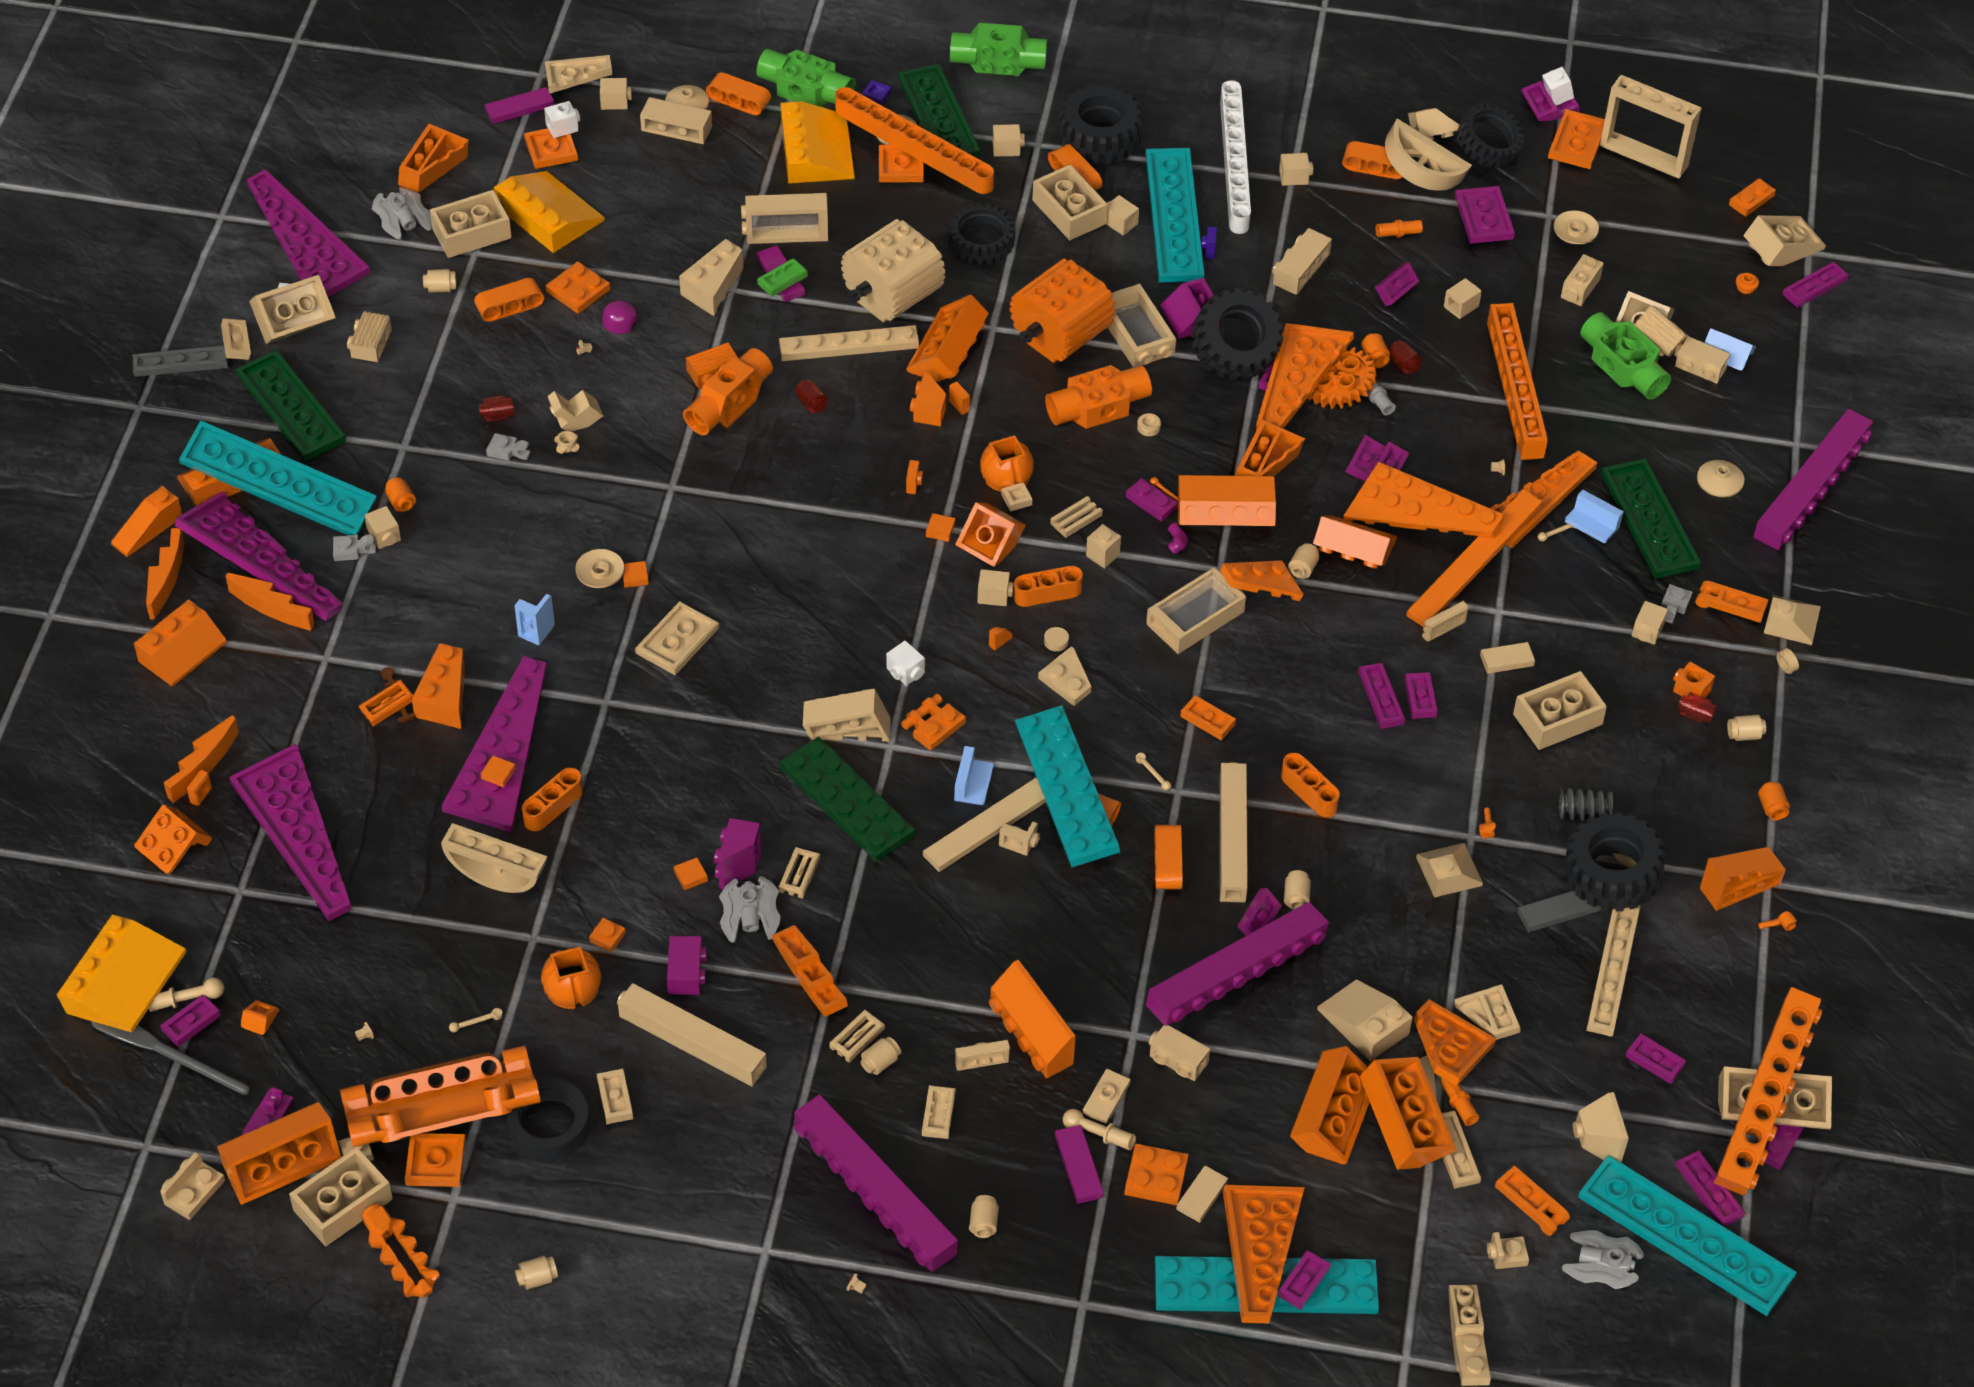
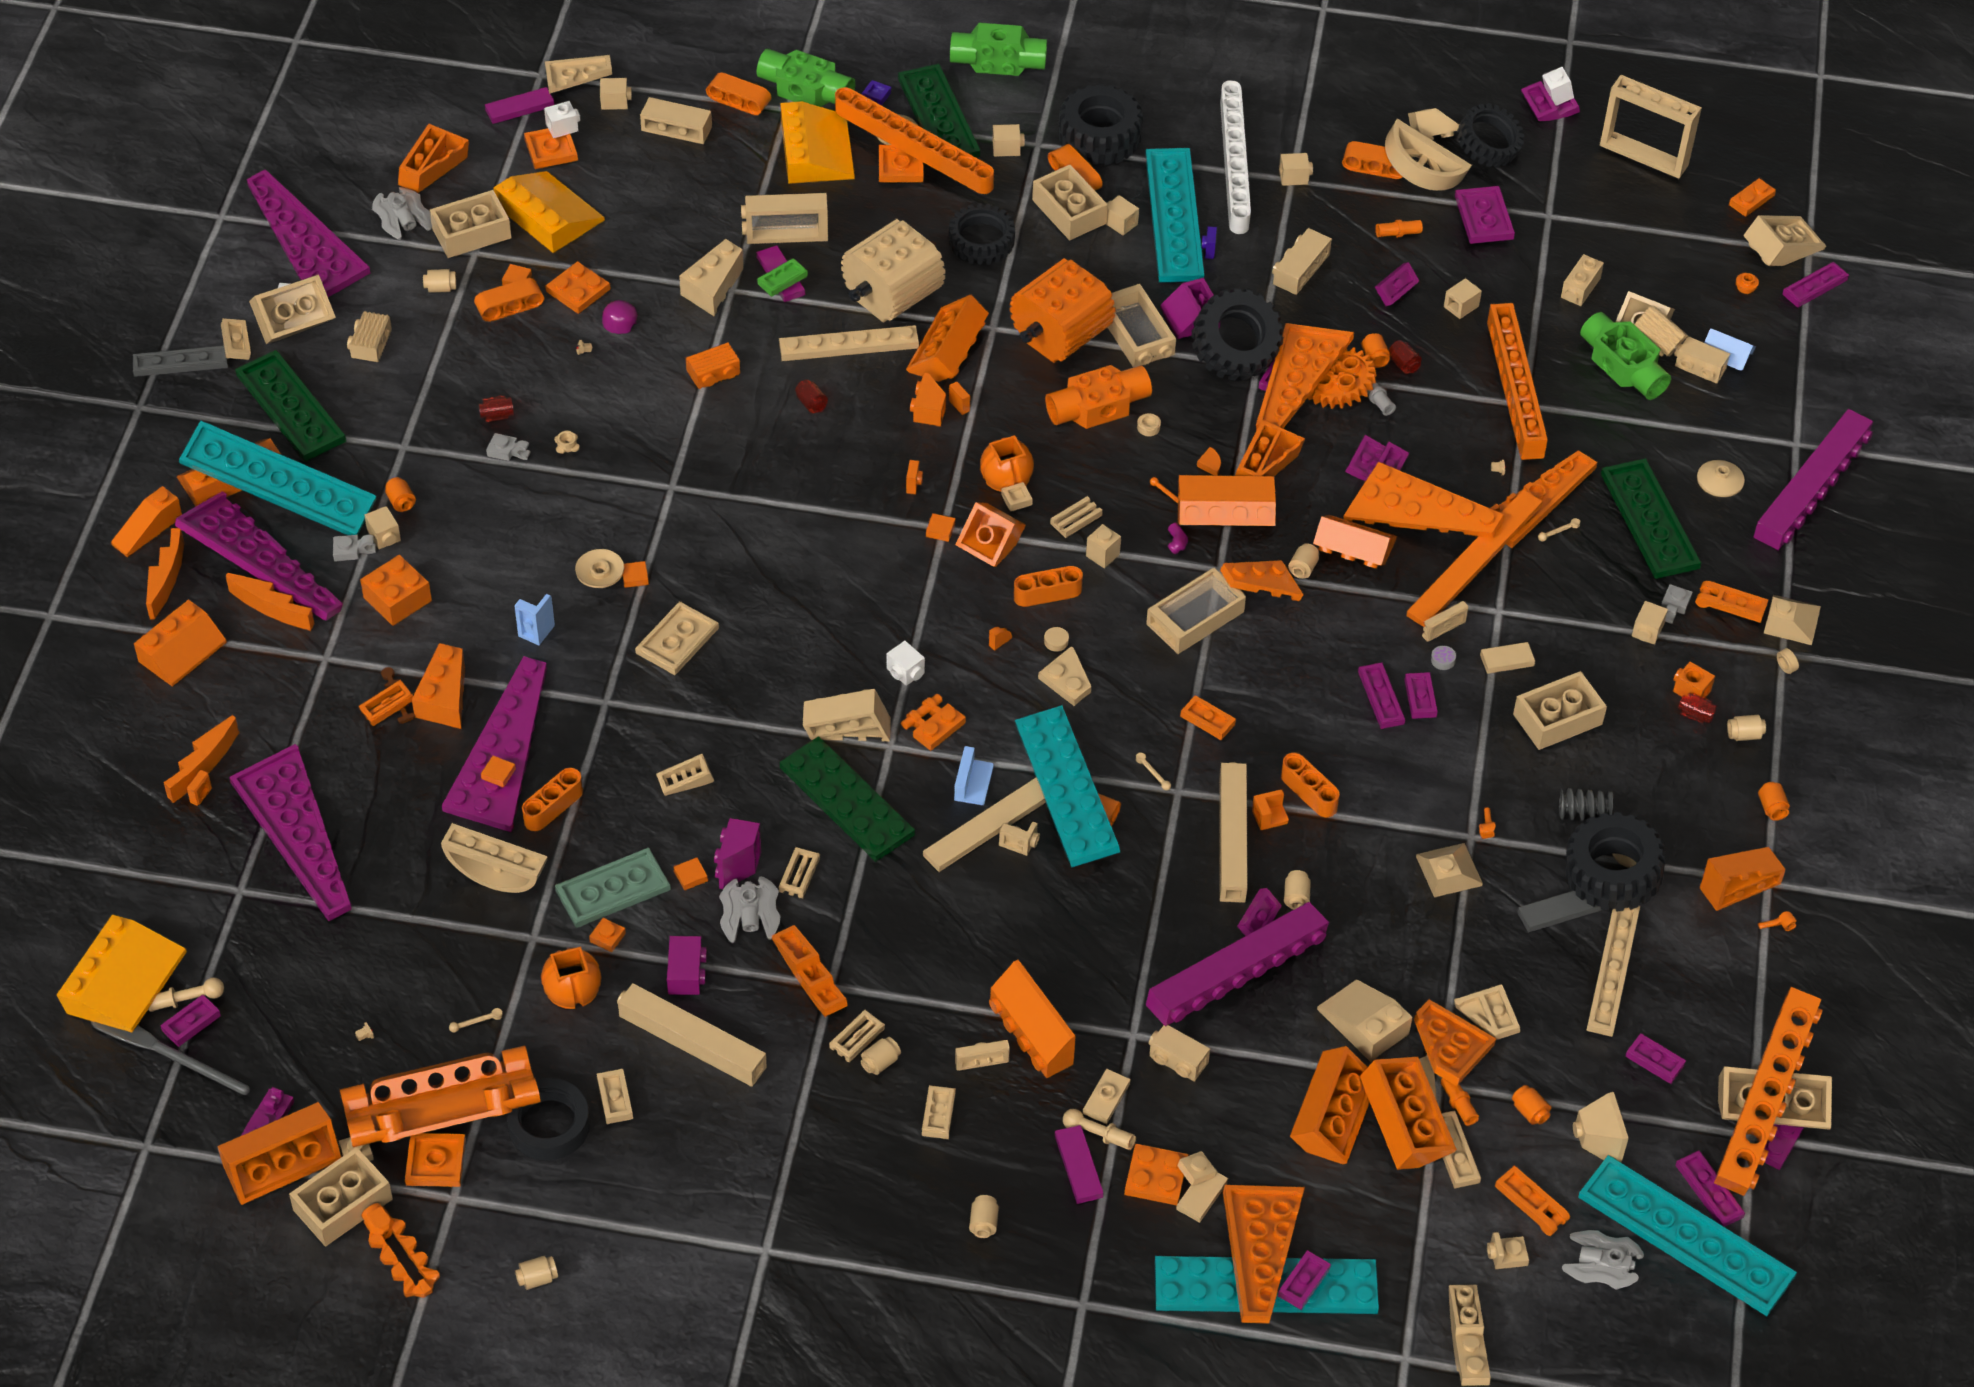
(169, 838): orange bracket -> none
(191, 1186): tan bracket -> none
(258, 1017): orange slope -> none
(396, 590): none -> orange brick
(515, 273): none -> orange tile
(577, 412): tan brick -> none
(612, 887): none -> sand green tile
(689, 96): tan dish -> none
(696, 780): none -> tan slope
(728, 392): orange brick -> none
(856, 1284): tan piece -> none
(875, 1183): magenta brick -> none
(994, 587): tan brick -> none
(1151, 499): magenta plate -> none
(1168, 857): orange beam -> none
(1196, 1168): none -> tan plate
(1210, 462): none -> orange tile
(1269, 810): none -> orange panel
(1443, 657): none -> light grey tile
(1531, 1105): none -> orange brick
(1576, 227): tan dish -> none
(1577, 139): orange plate -> none
(1594, 517): light blue panel -> none

